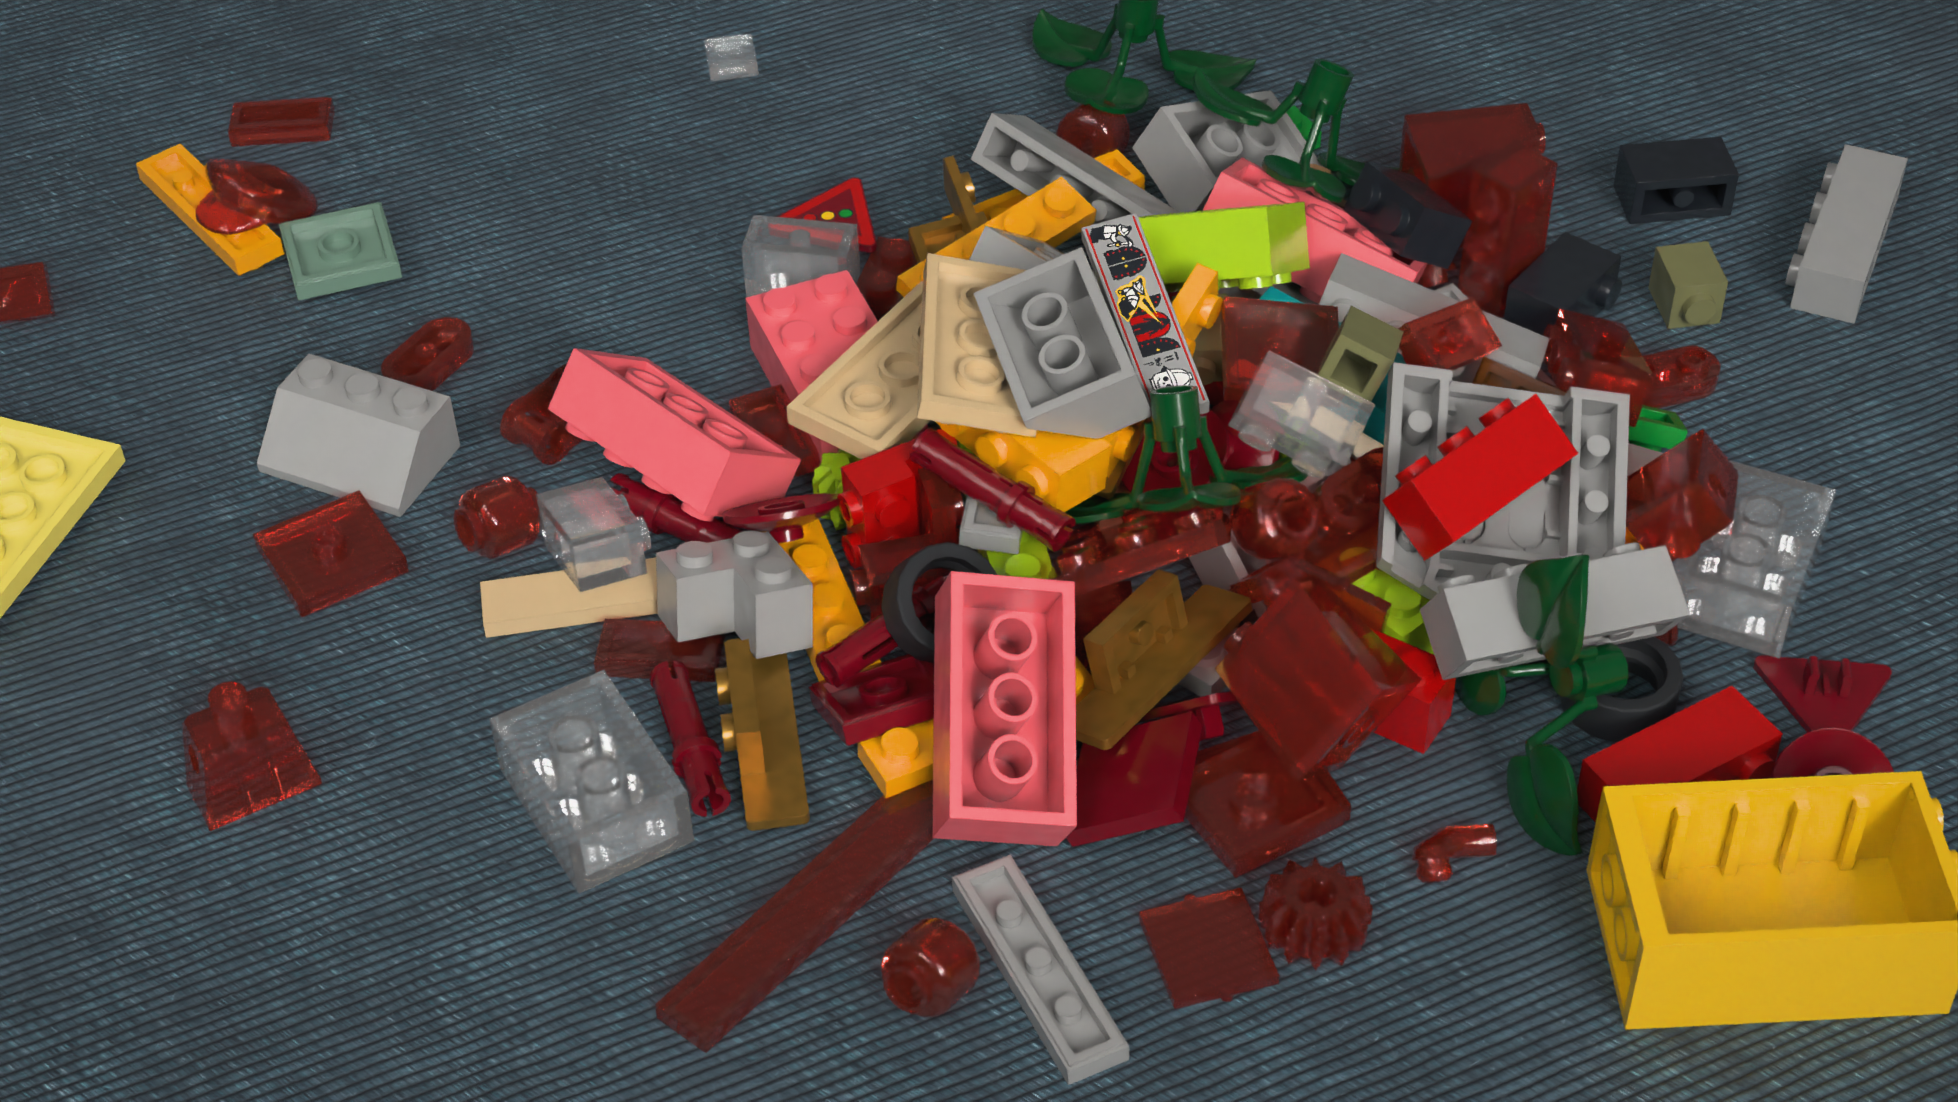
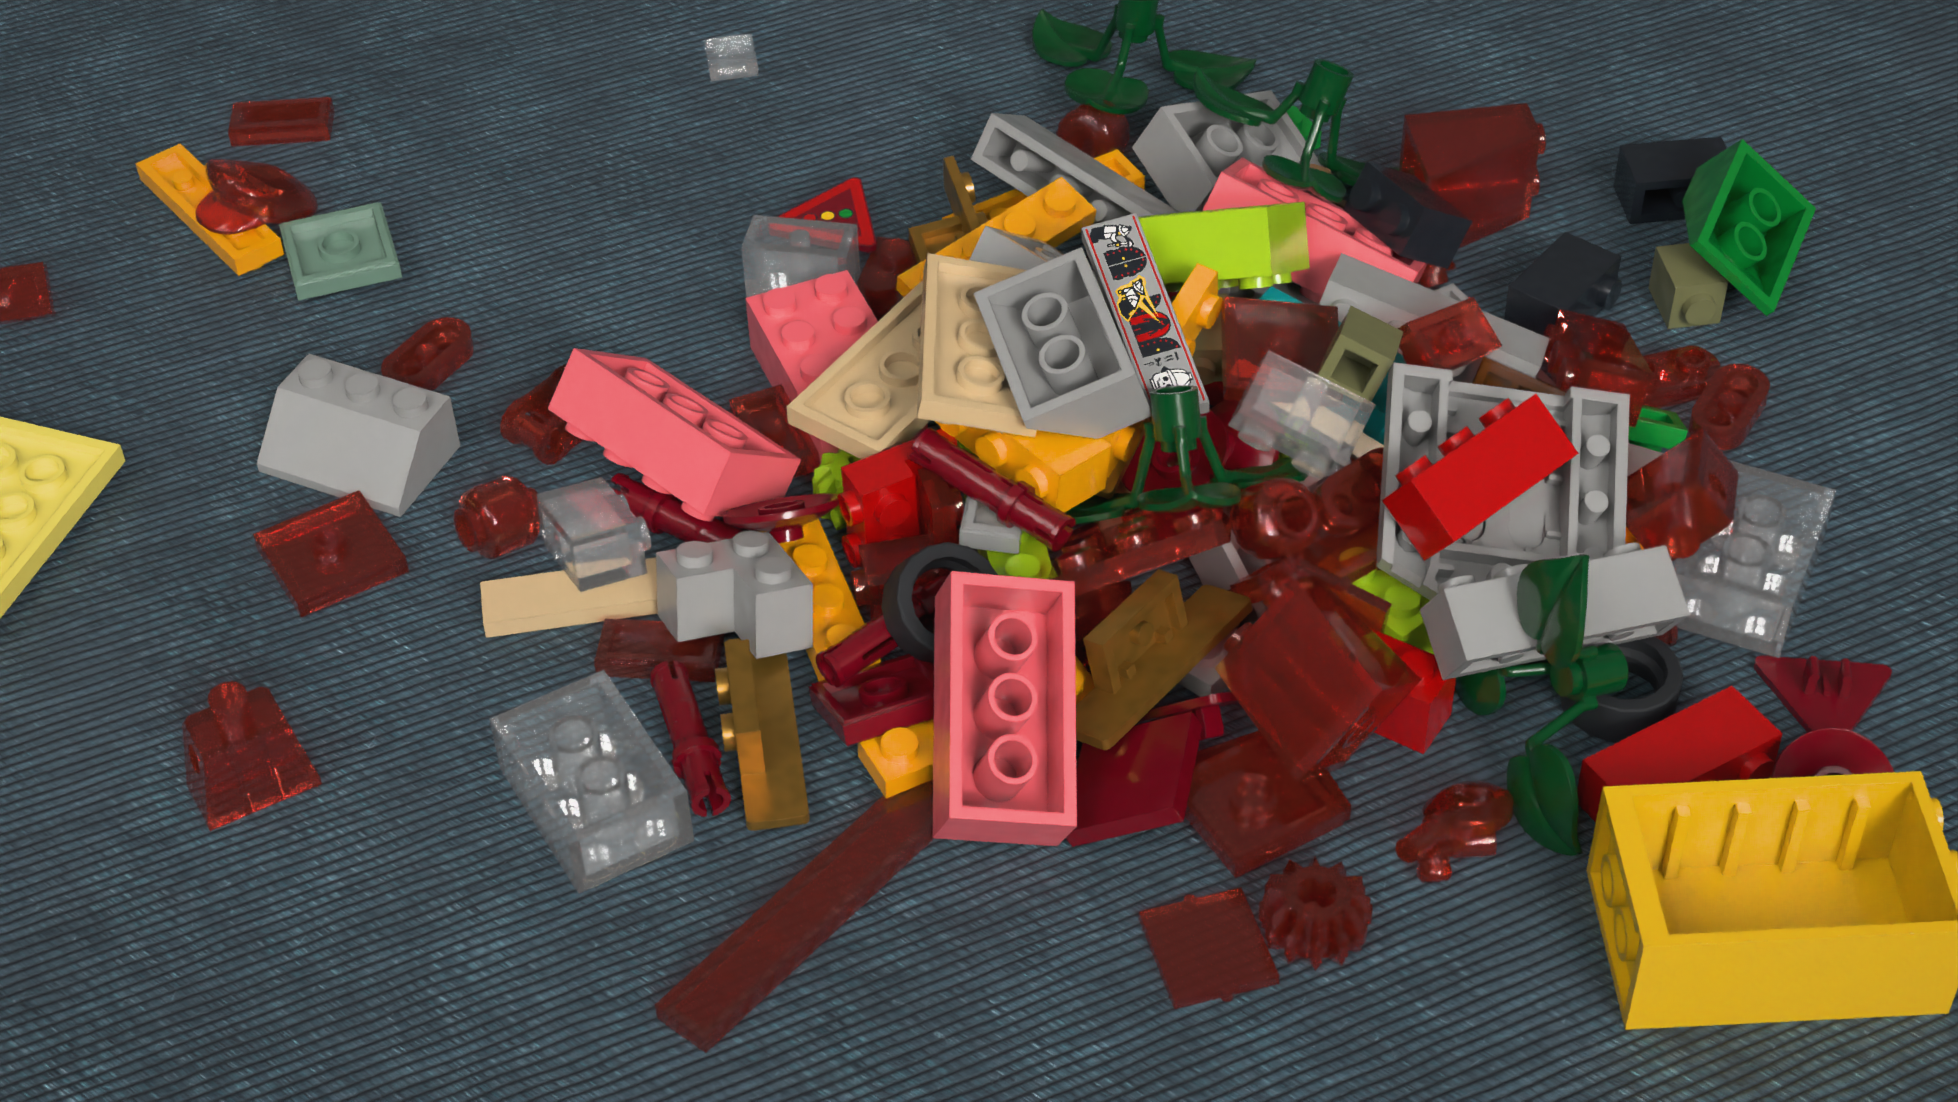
(930, 967): clear red head -> none
(1040, 970): light grey tile -> none
(1458, 813): none -> clear red piece
(1510, 223): clear red brick -> none
(1730, 404): none -> clear red plate
(1746, 222): none -> green slope
(1846, 233): light grey brick -> none

